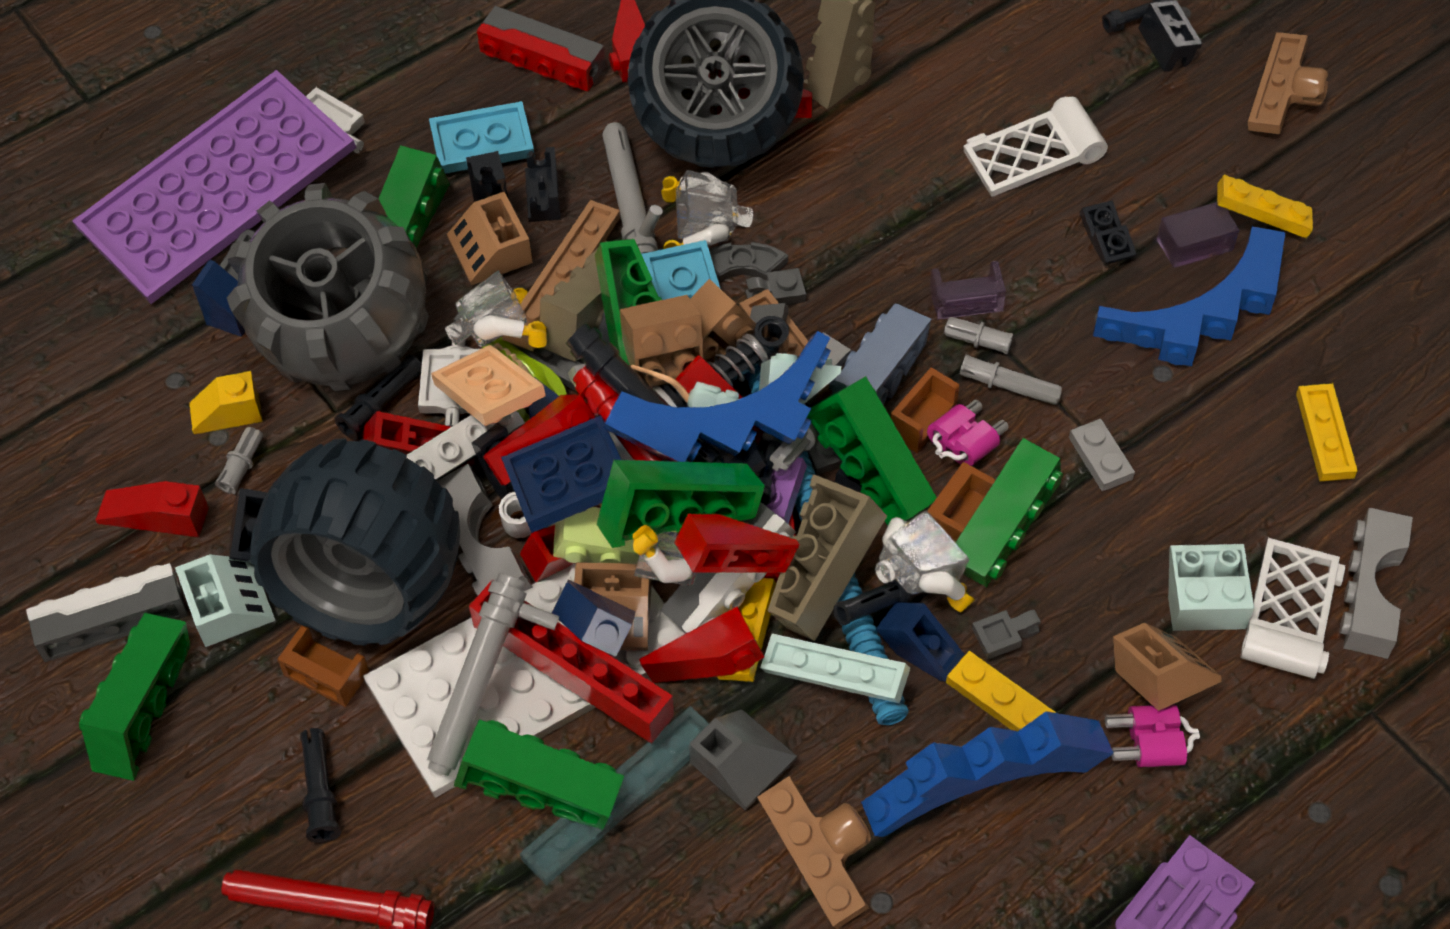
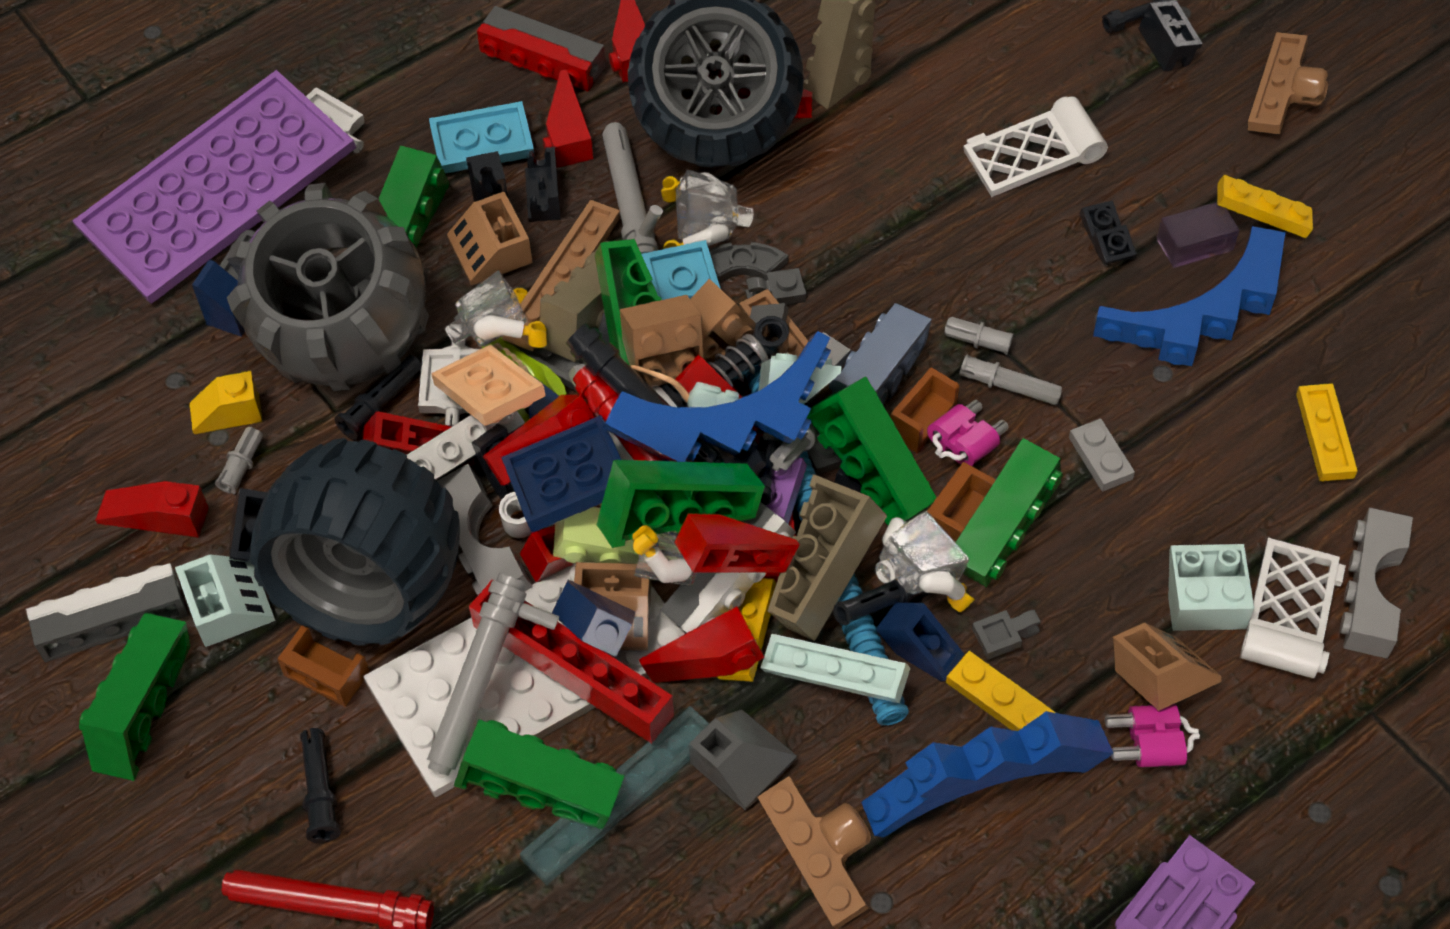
(567, 126): none -> red slope
(968, 295): panel -> none

